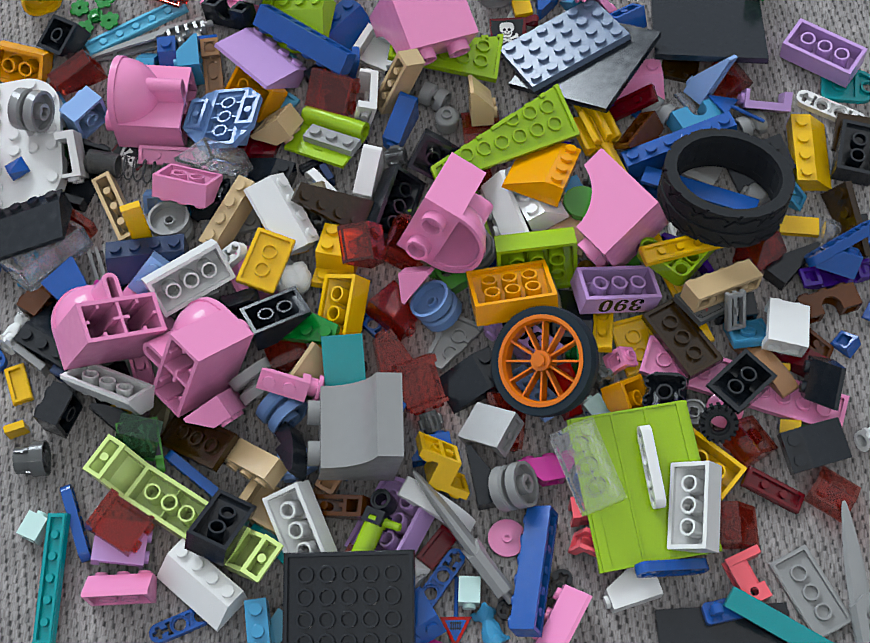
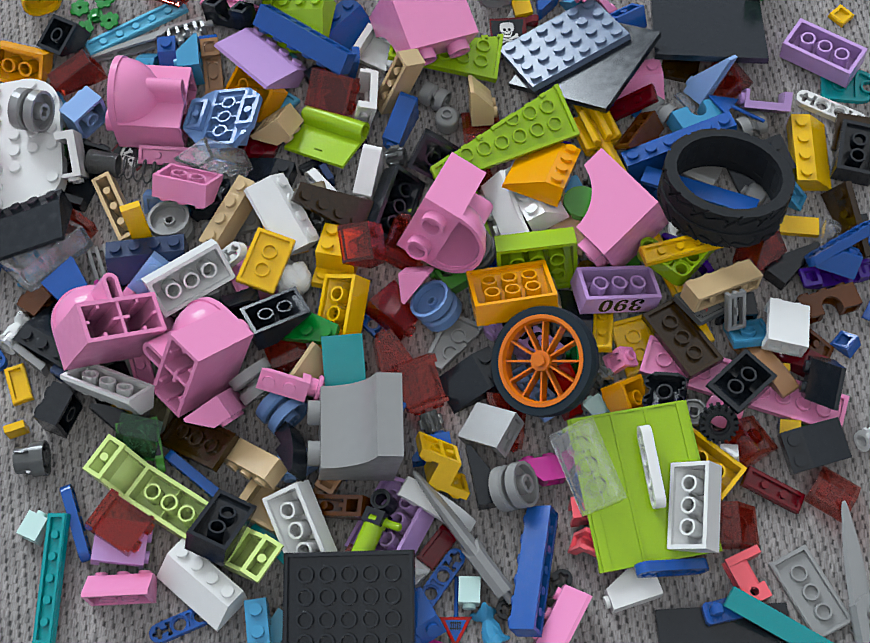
(17, 168): blue slope -> none
(332, 140): light grey plate -> none
(505, 538): bright pink piece -> none
(731, 449): none -> white slope
(841, 15): none -> yellow tile

